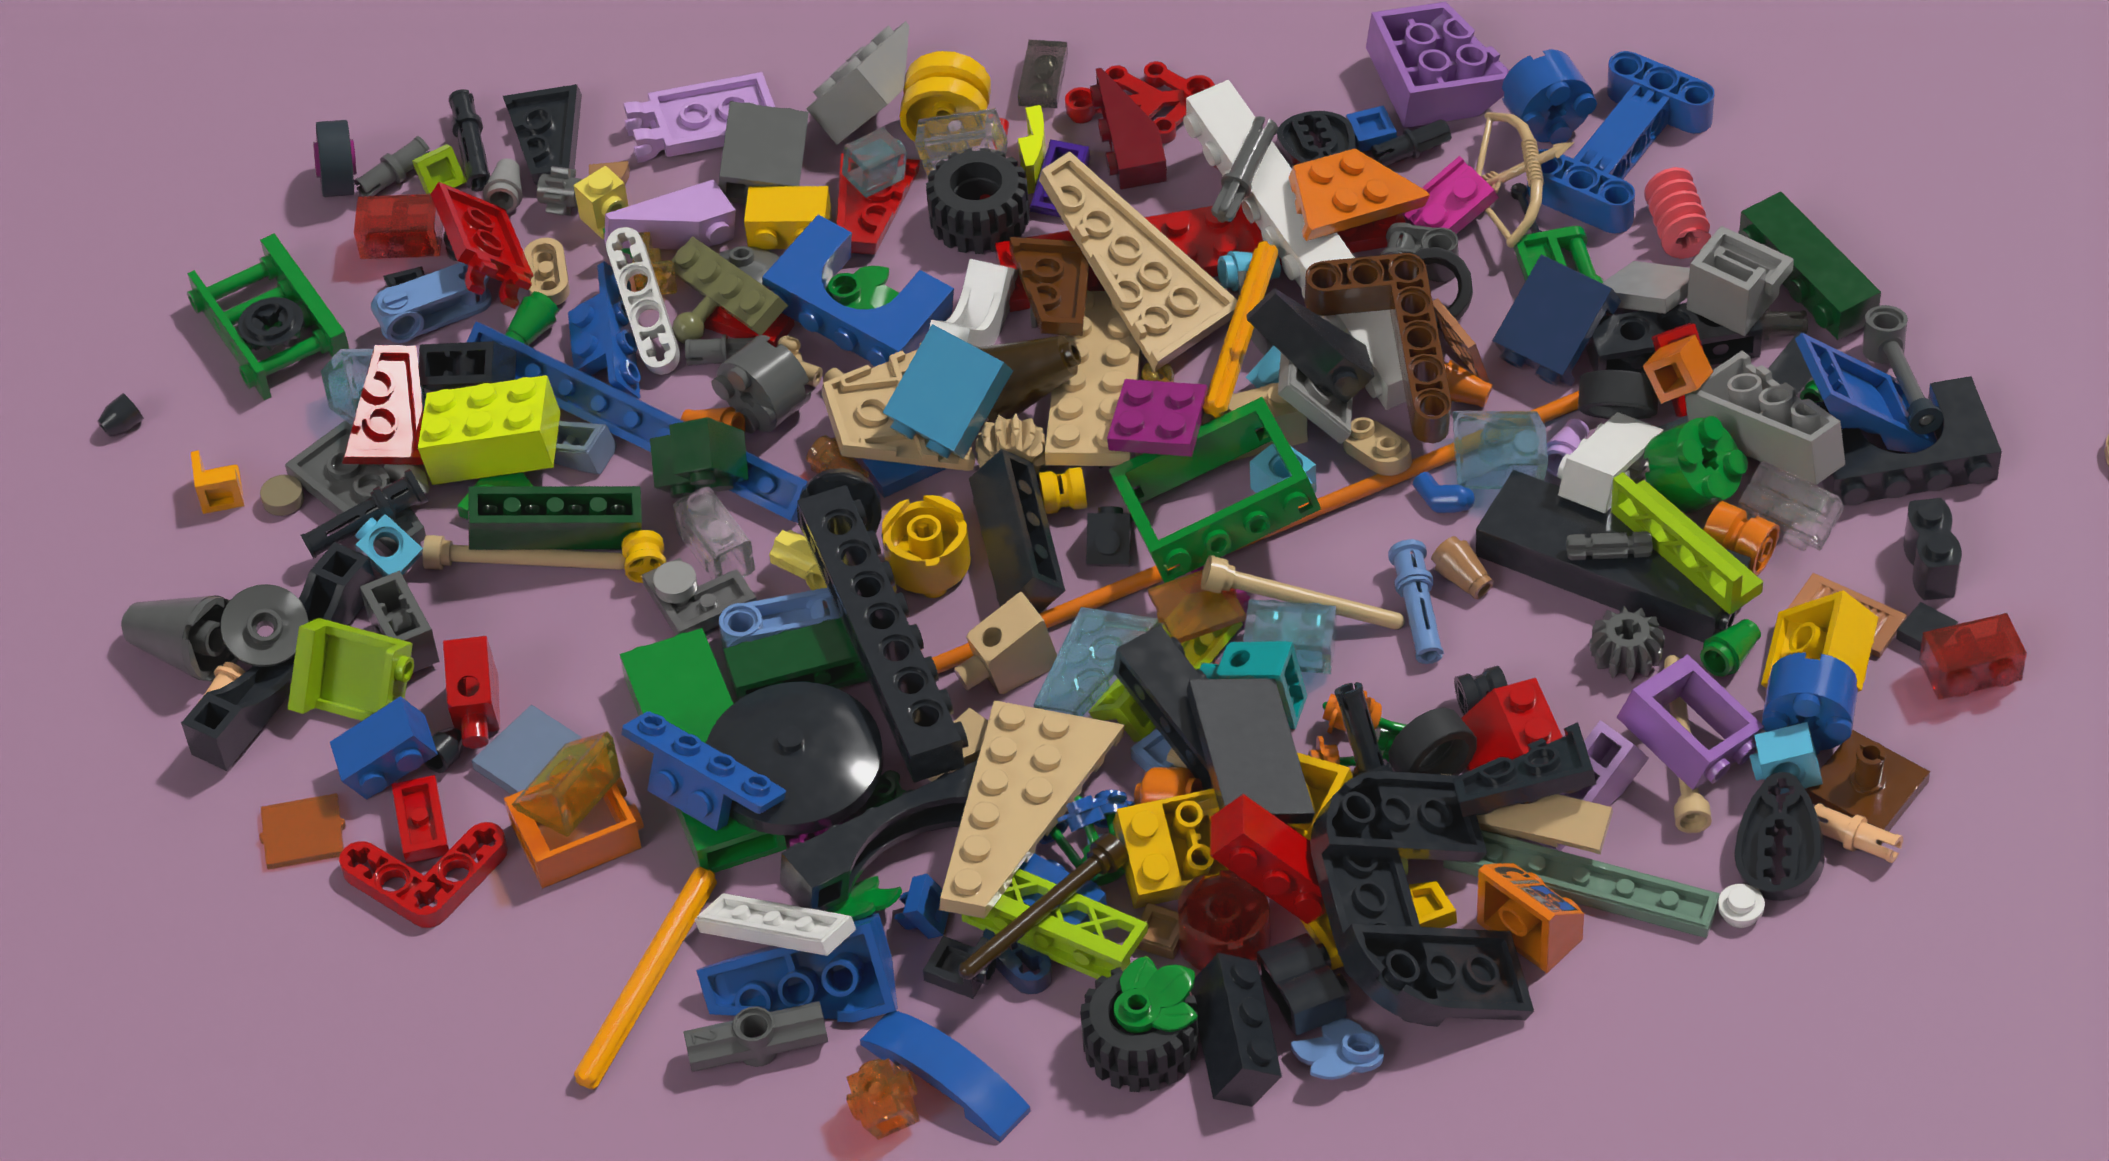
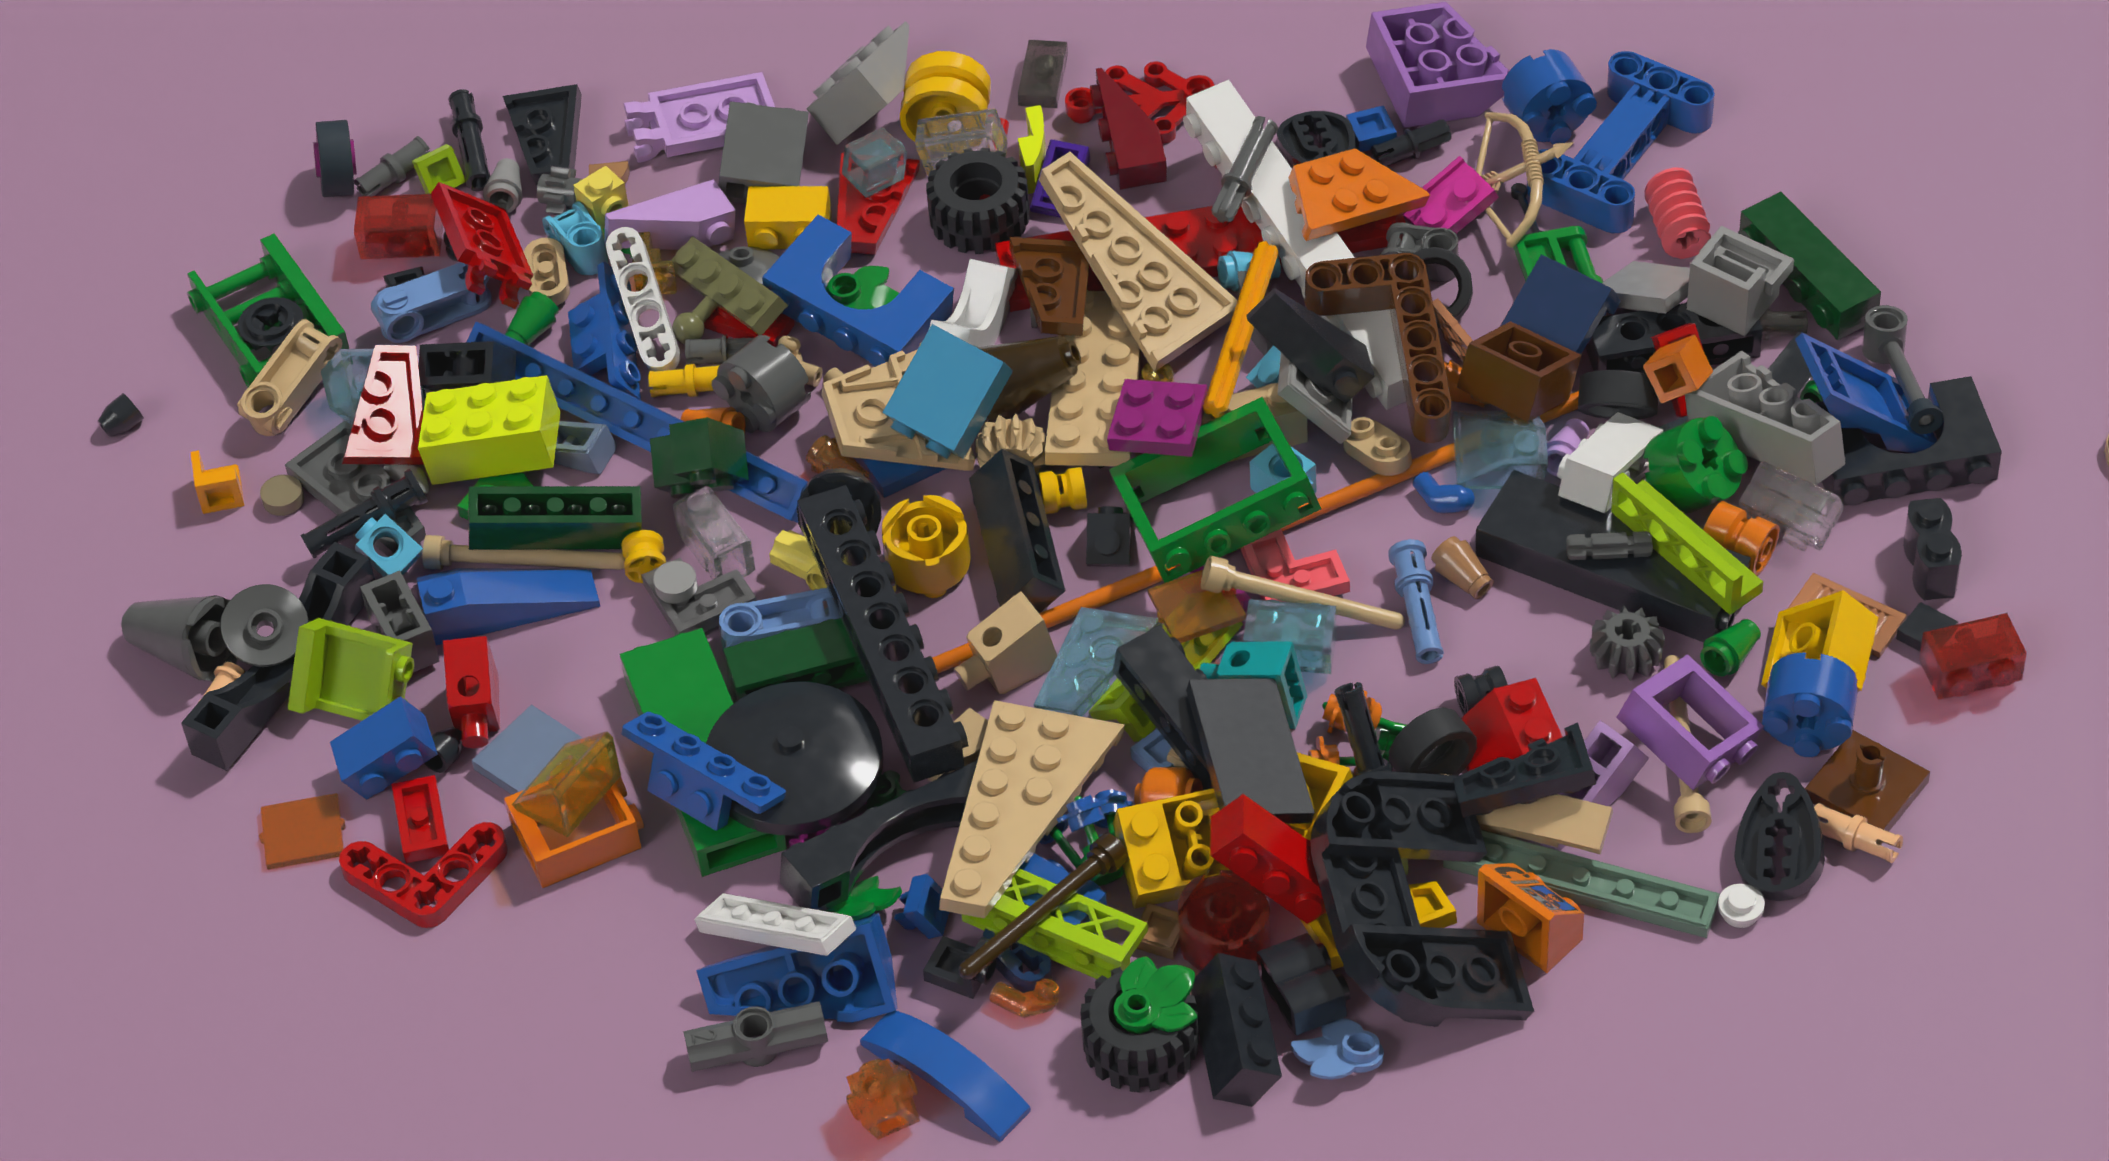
(288, 378): none -> tan piece
(494, 599): none -> blue wedge
(580, 238): none -> medium azure piece
(645, 978): light orange axle -> none
(682, 381): none -> yellow pin
(1026, 1004): none -> clear orange arm
(1273, 560): none -> coral plate
(1518, 371): none -> reddish brown brick
(1787, 751): medium azure brick -> none

